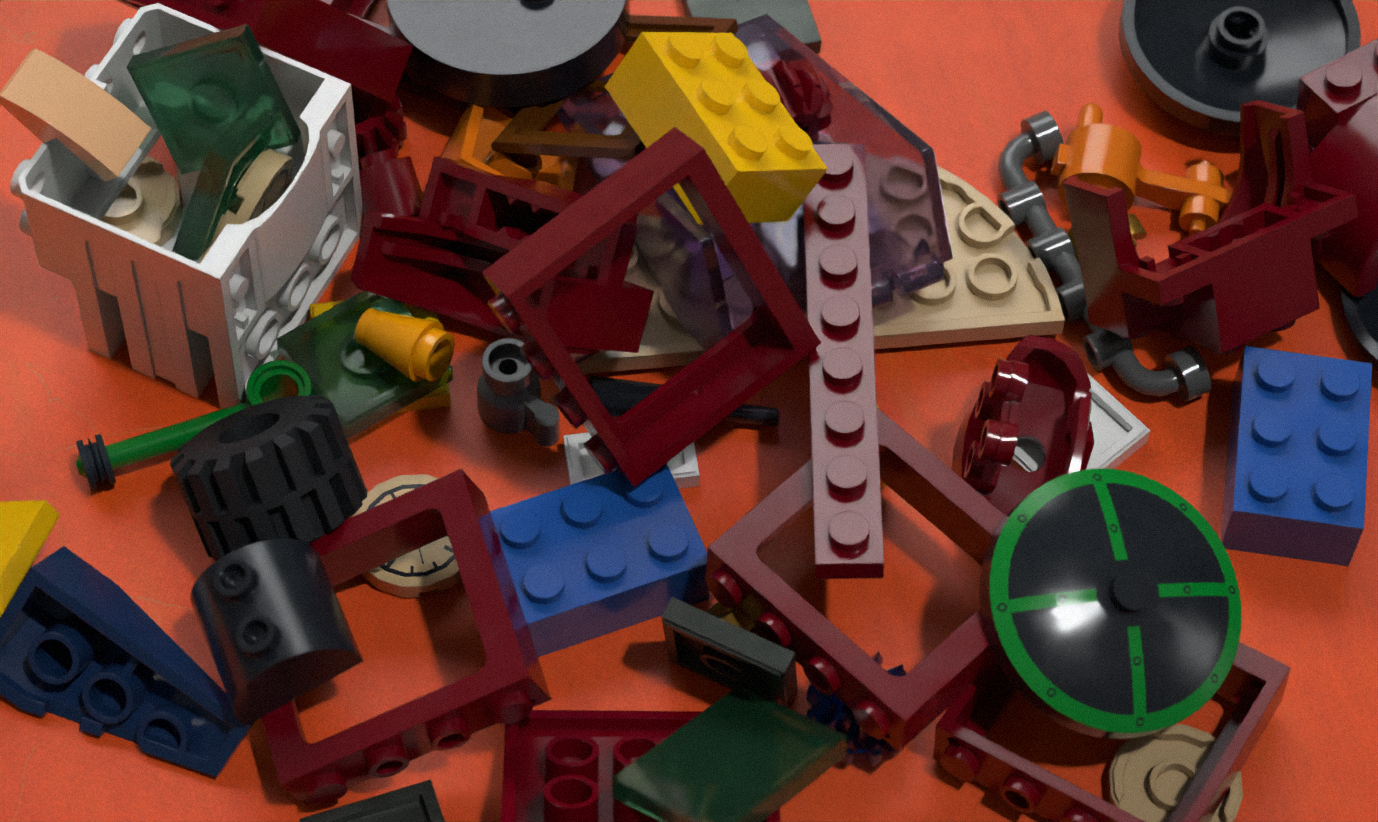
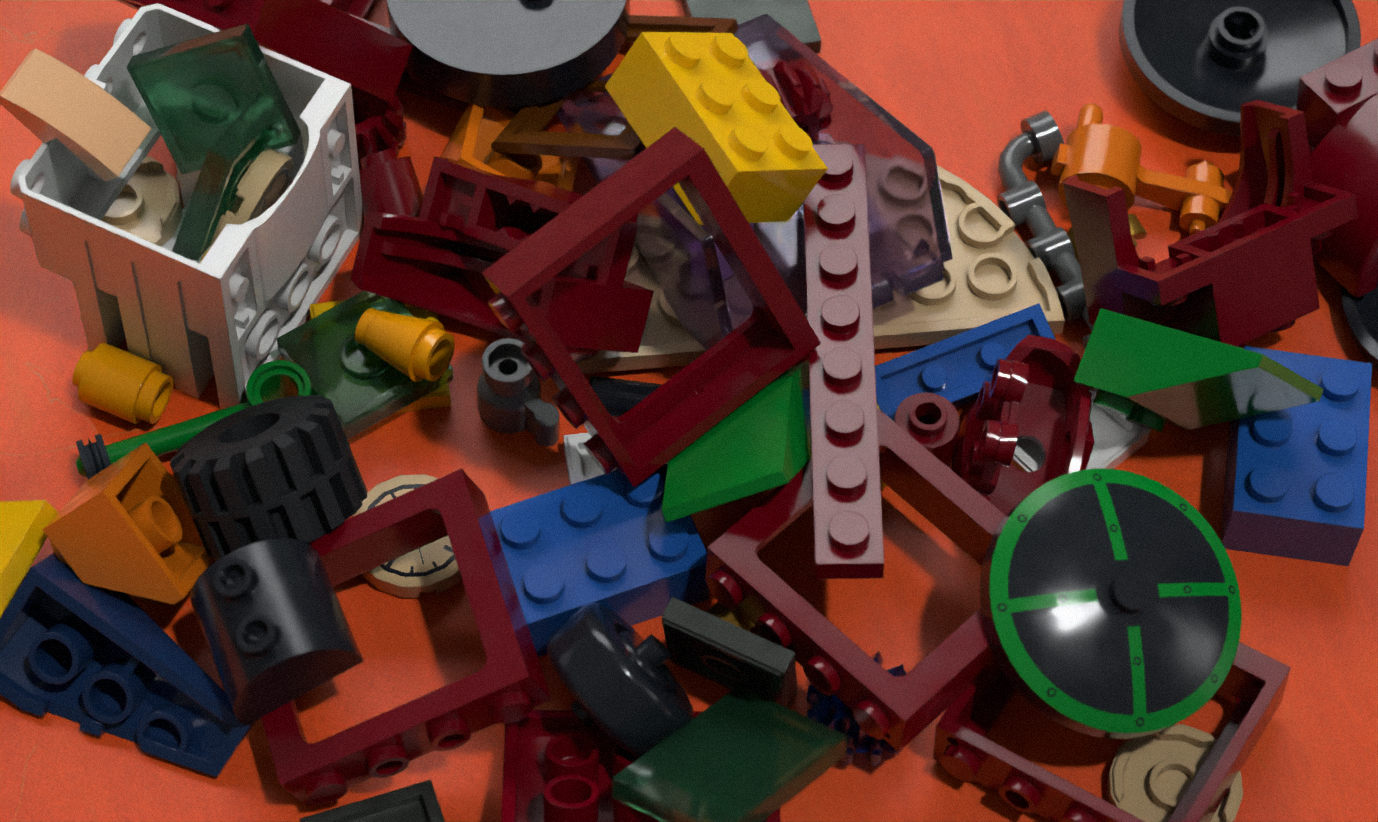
(122, 384): none -> light orange brick
(131, 531): none -> orange slope
(618, 679): none -> black wheel
(746, 451): none -> green slope
(931, 422): none -> dark red brick
(956, 364): none -> blue plate
(1182, 378): none -> green slope

